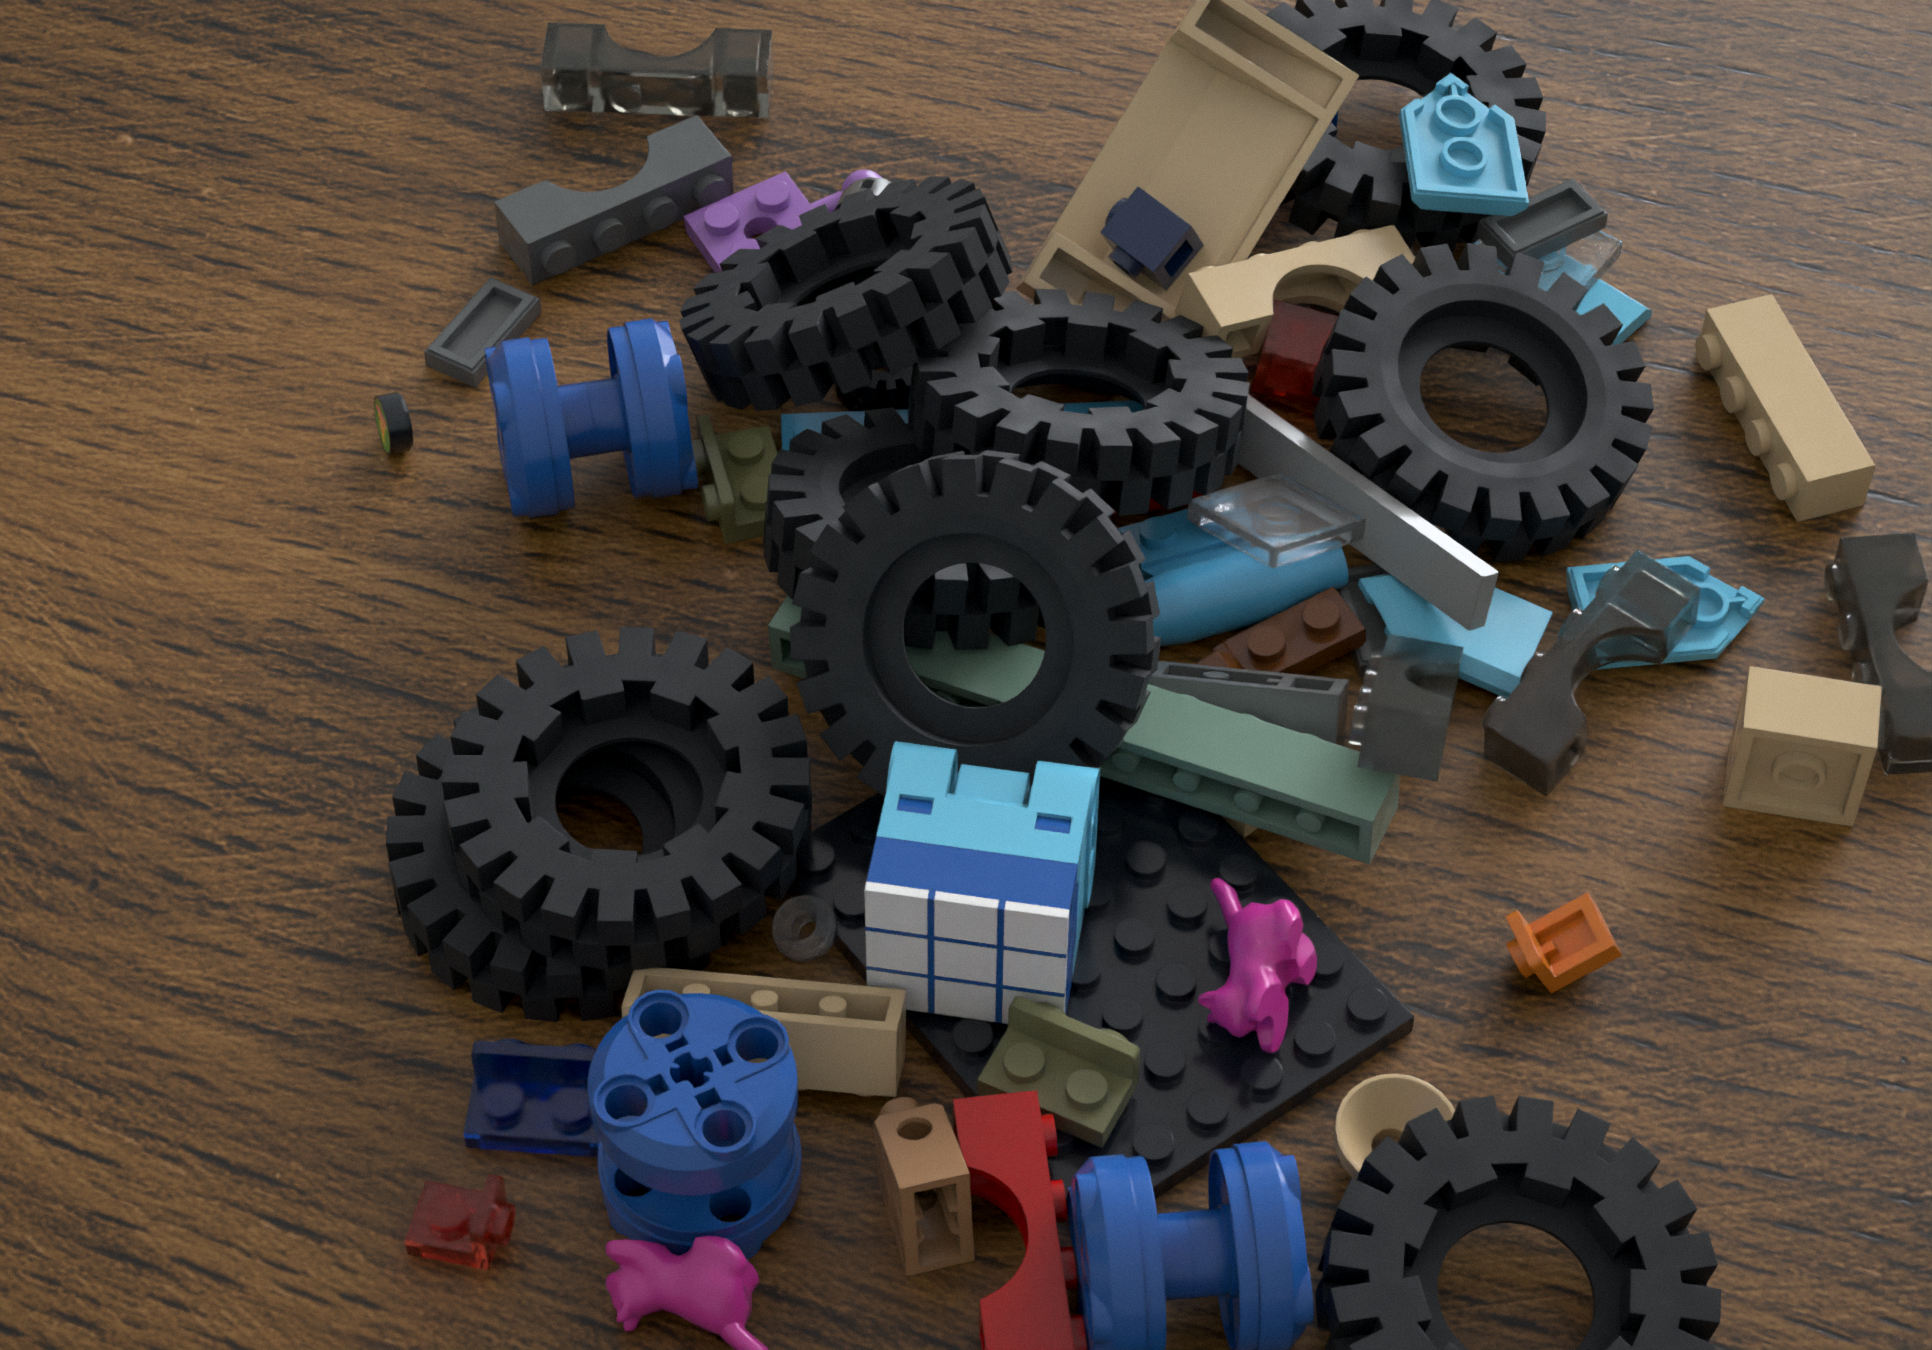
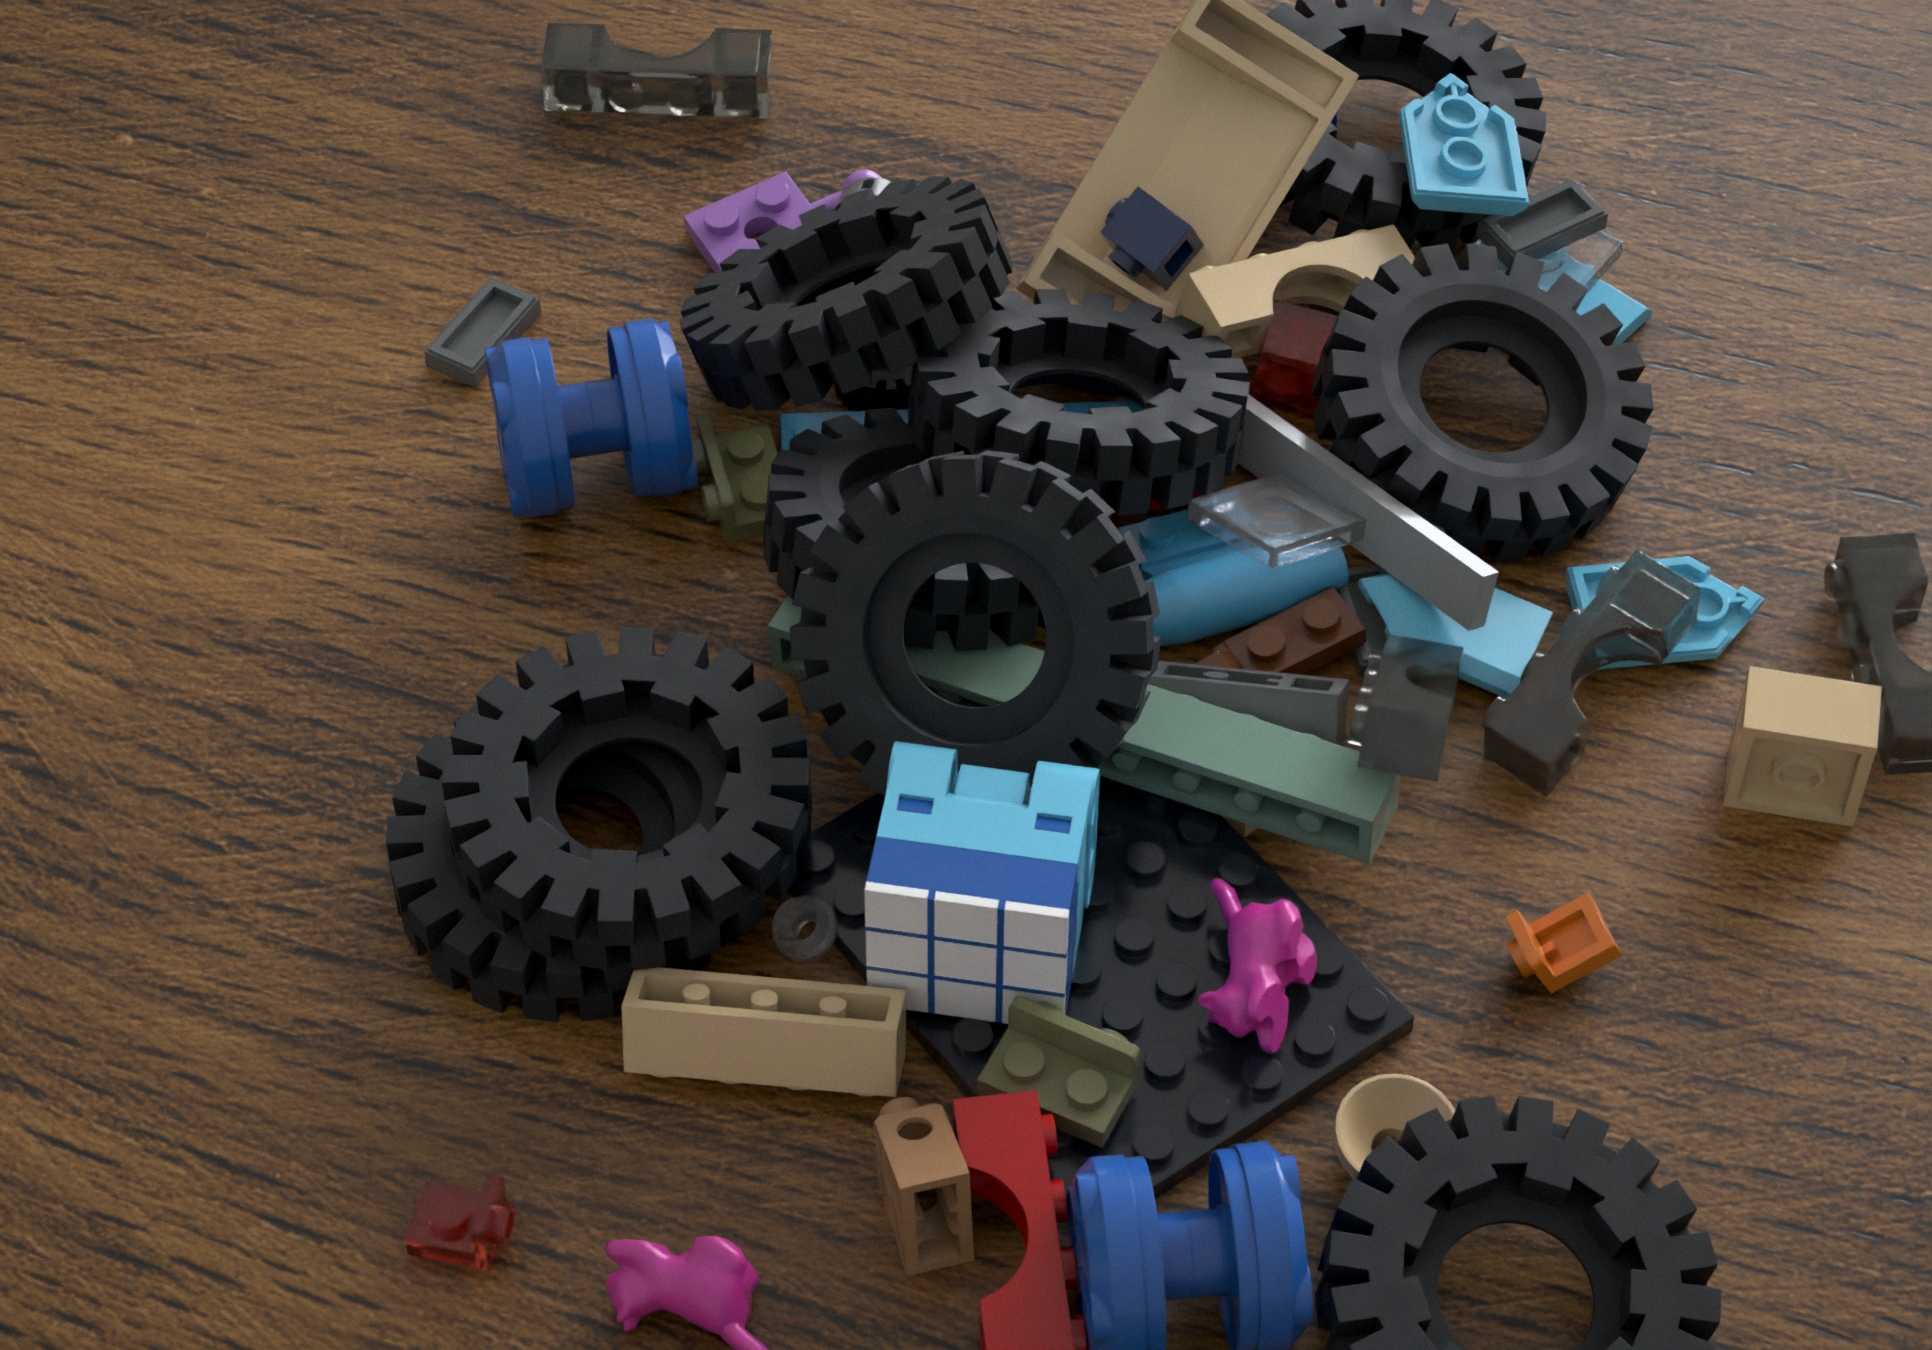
(393, 423): black tile -> none
(531, 1098): clear blue bracket -> none
(560, 228): dark grey arch -> none
(696, 1121): blue piece -> none
(1784, 408): tan brick -> none

